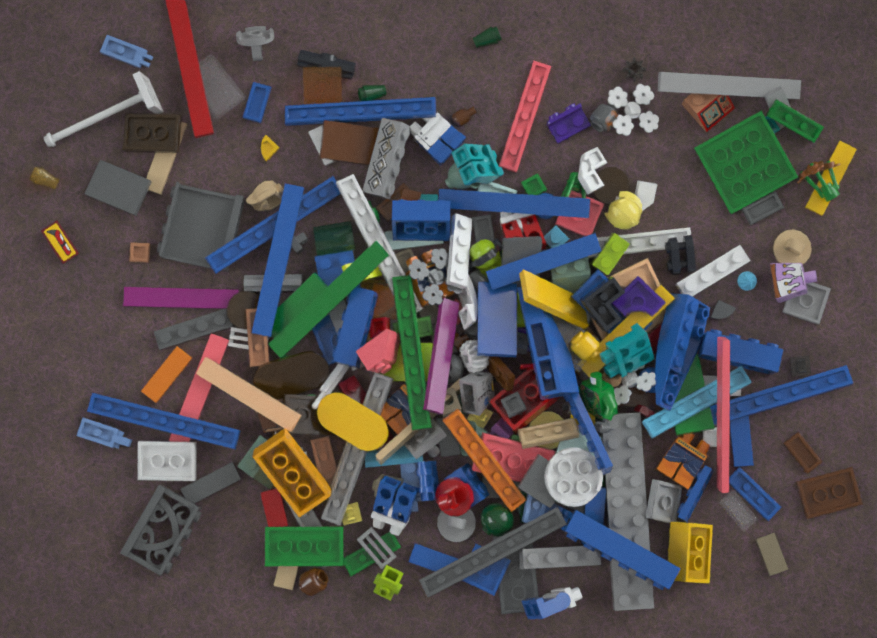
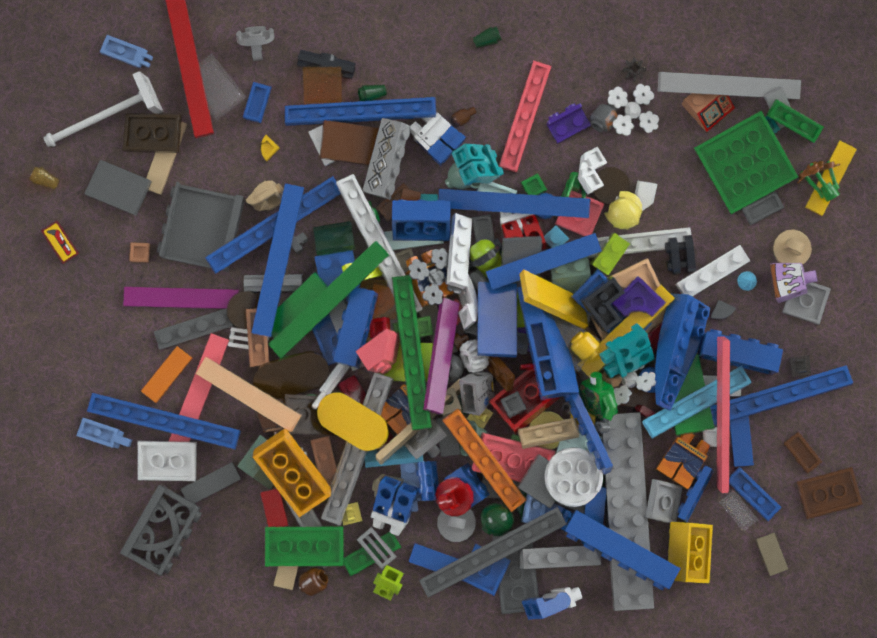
(501, 429): medium lavender tile -> none

